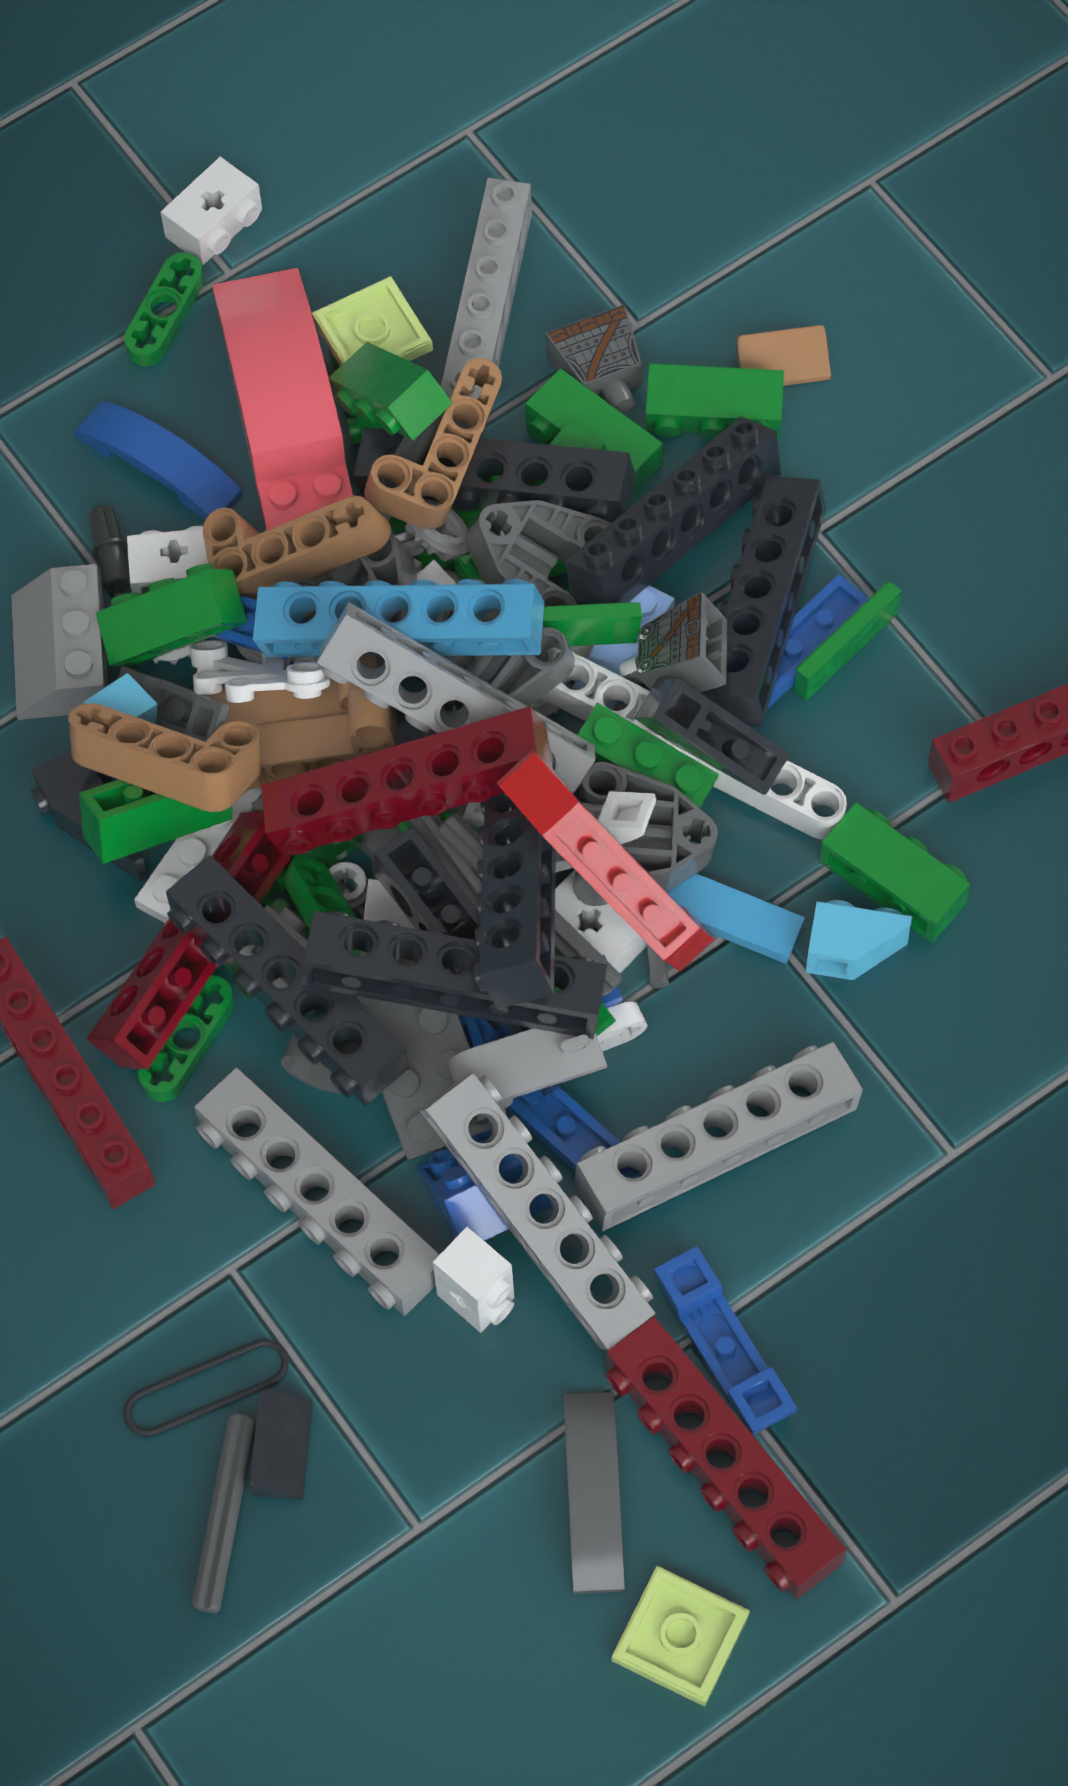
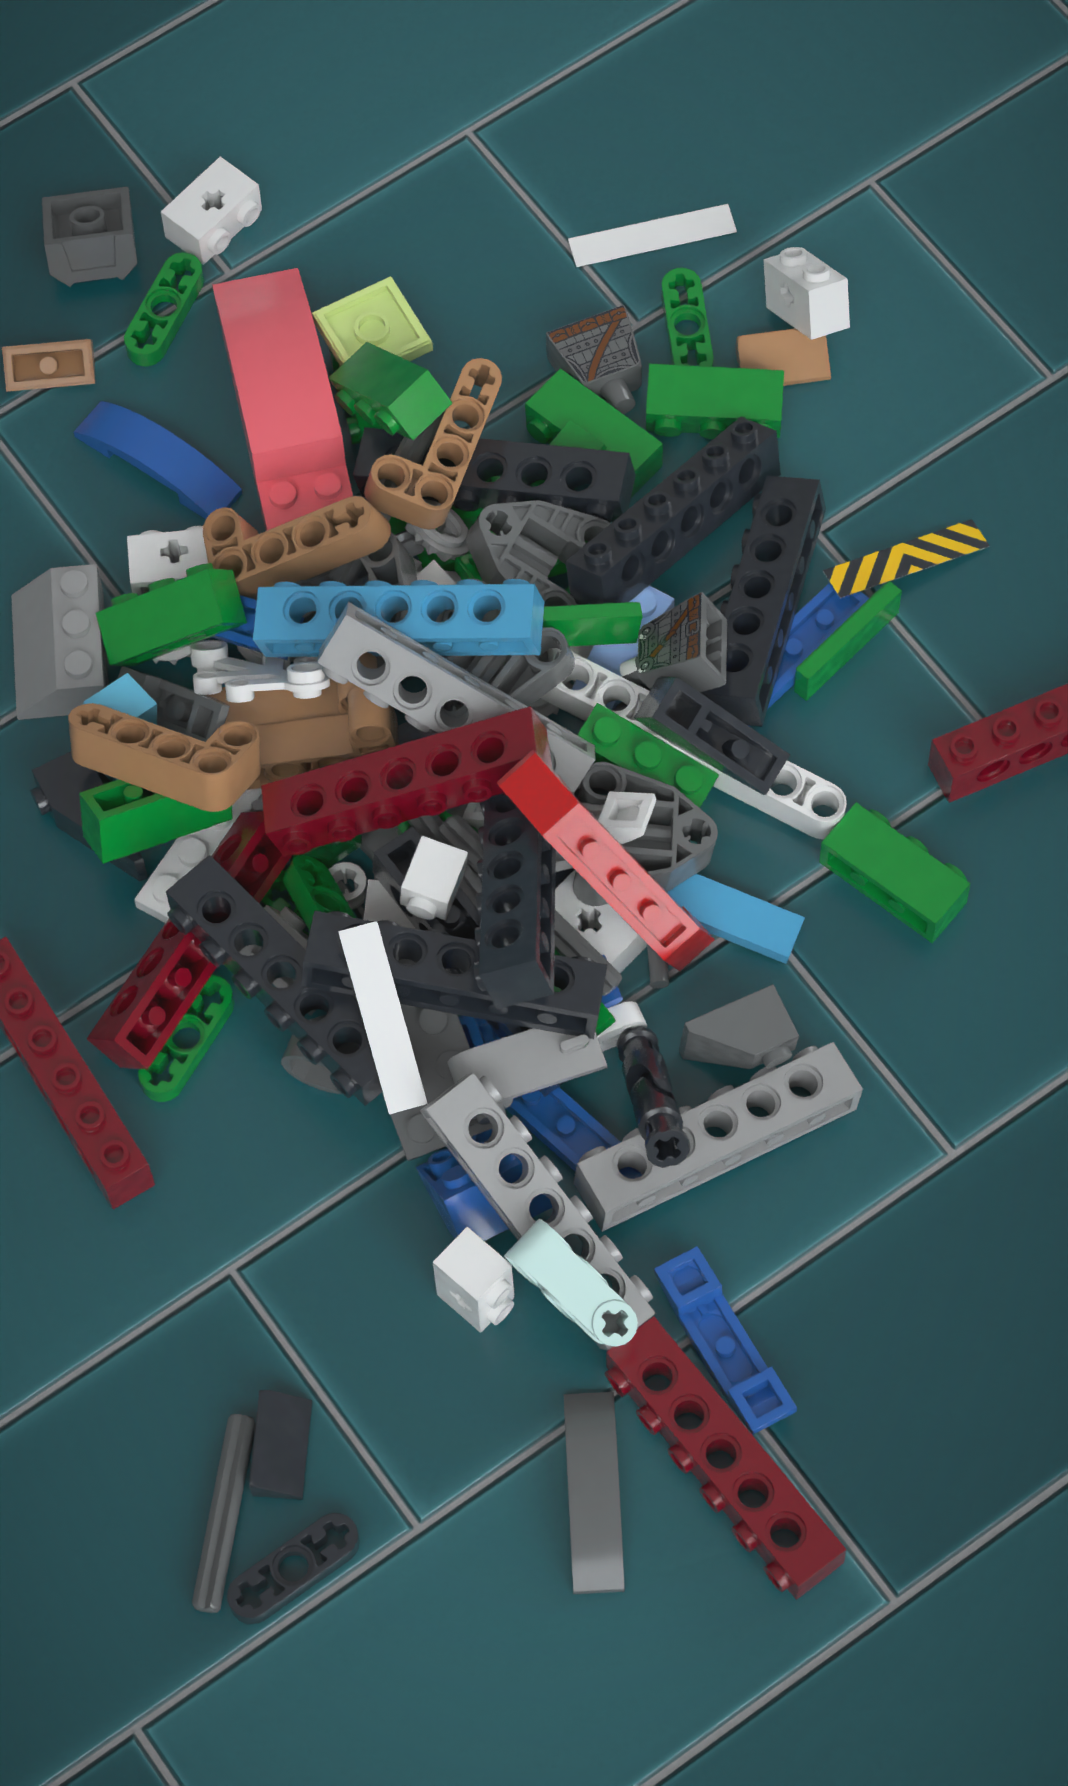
(49, 365): none -> medium nougat slope
(89, 235): none -> dark grey slope
(109, 549): pearl dark grey axle -> none
(213, 1406): black piece -> none
(240, 1102): light grey brick -> none
(331, 1555): none -> black beam
(383, 1017): none -> white sticker
(433, 879): none -> white brick
(489, 280): light grey brick -> none
(571, 1284): none -> light aqua piece
(652, 235): none -> white sticker
(652, 1097): none -> black piece
(680, 1635): yellowish green tile -> none
(694, 311): none -> green beam
(742, 1033): none -> dark grey slope
(806, 293): none -> white brick
(853, 939): medium azure slope -> none
(906, 558): none -> sticker

